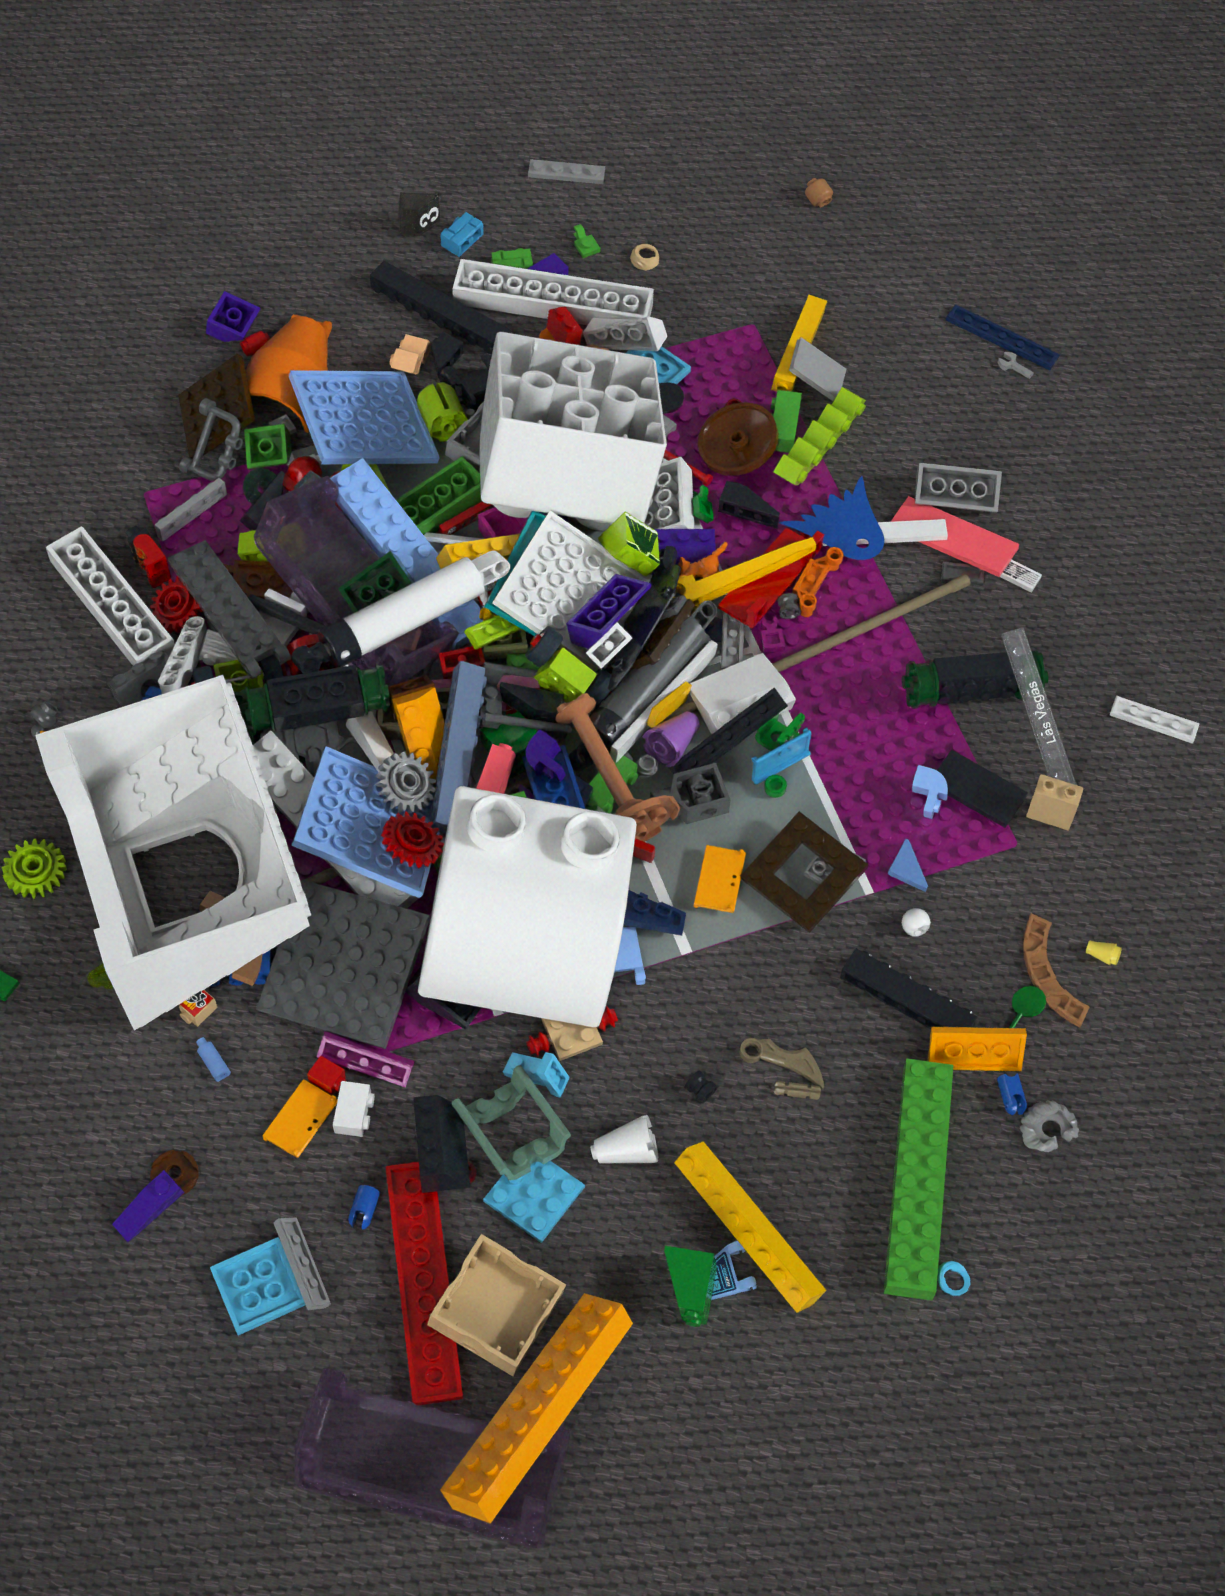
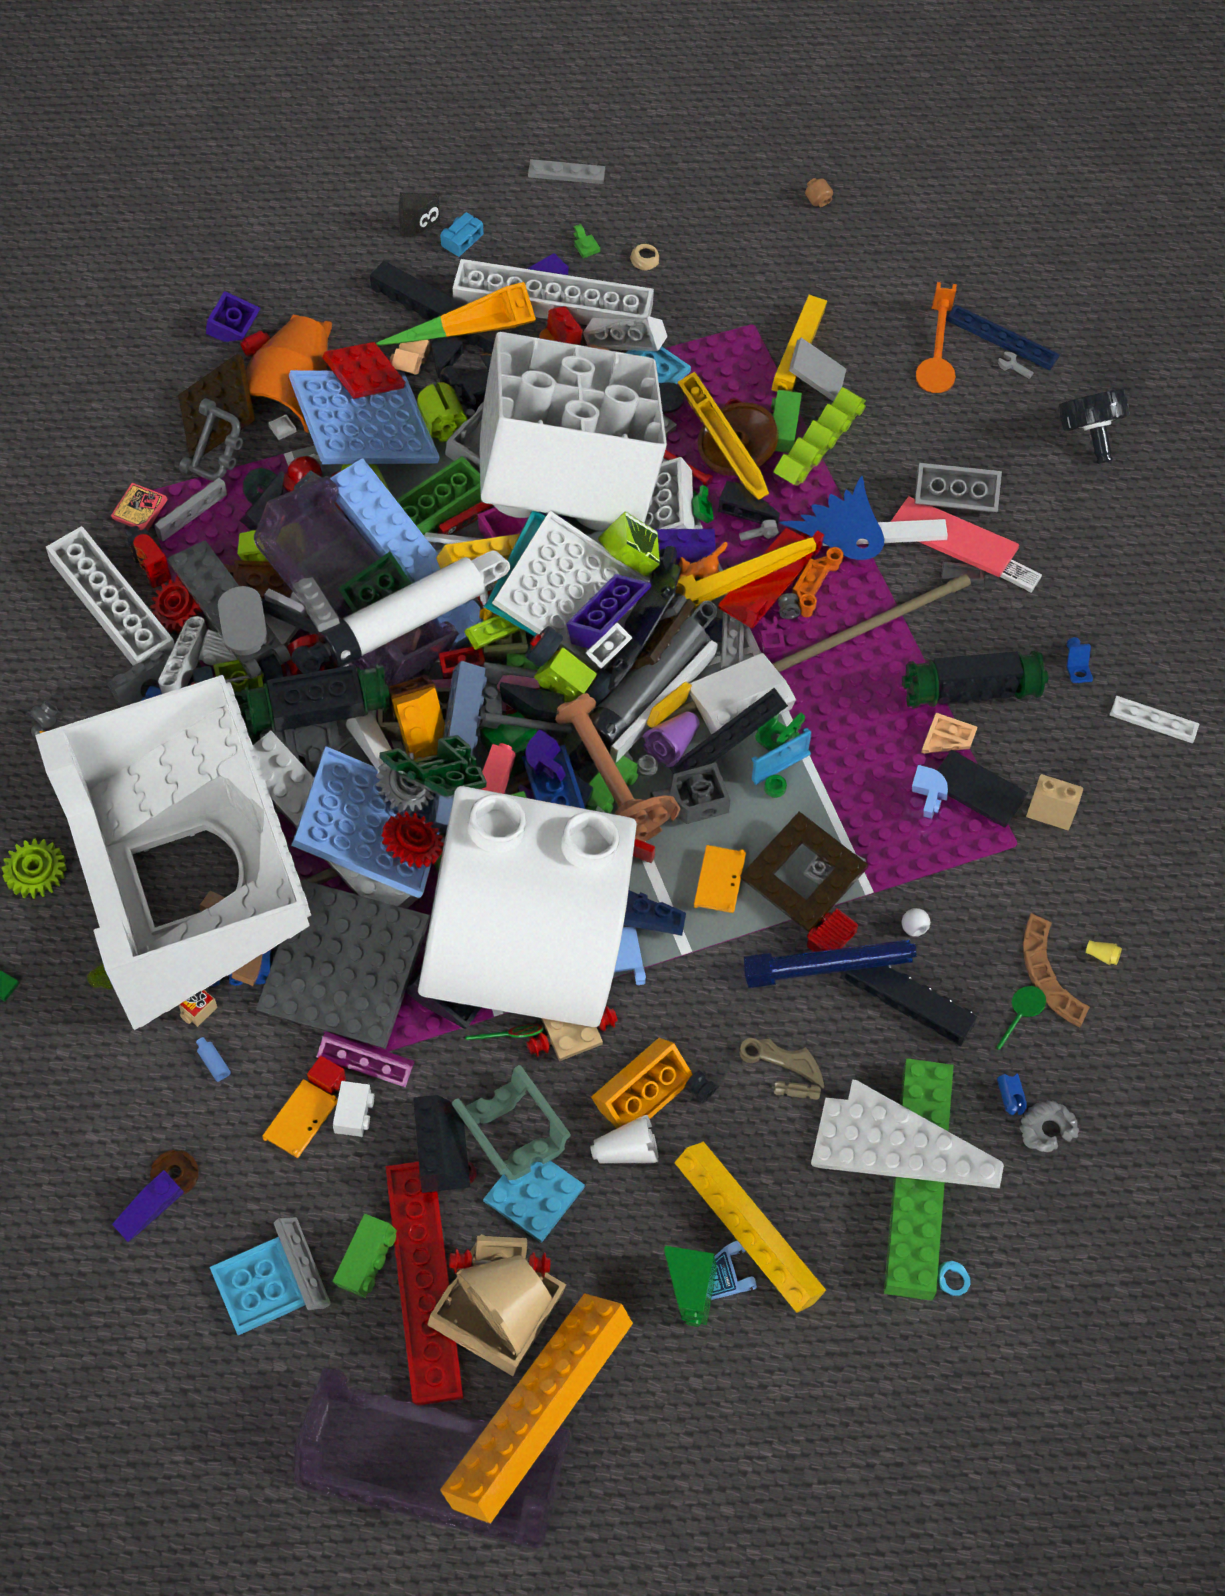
(139, 507): none -> tile
(242, 620): none -> light grey tile
(267, 446): bright green slope -> none
(315, 604): none -> light grey plate
(363, 370): none -> red plate
(365, 1203): blue piece -> none
(365, 1256): none -> bright green brick
(441, 772): none -> dark green wedge
(493, 312): none -> light orange plate
(497, 1248): none -> plate
(508, 1297): none -> tan cone
(515, 258): bright green brick -> none
(517, 1032): none -> green piece
(542, 1071): medium azure bracket -> none
(644, 1084): none -> light orange slope
(723, 435): none -> yellow piece
(765, 969): none -> clear blue brick
(768, 529): none -> light grey bar
(832, 933): none -> red brick
(889, 1140): none -> white wing
(907, 868): medium blue tile -> none
(935, 373): none -> orange piece
(948, 734): none -> light nougat wing
(978, 1048): light orange plate -> none
(1037, 705): clear tile -> none
(1078, 660): none -> blue bracket
(1094, 414): none -> black wheel

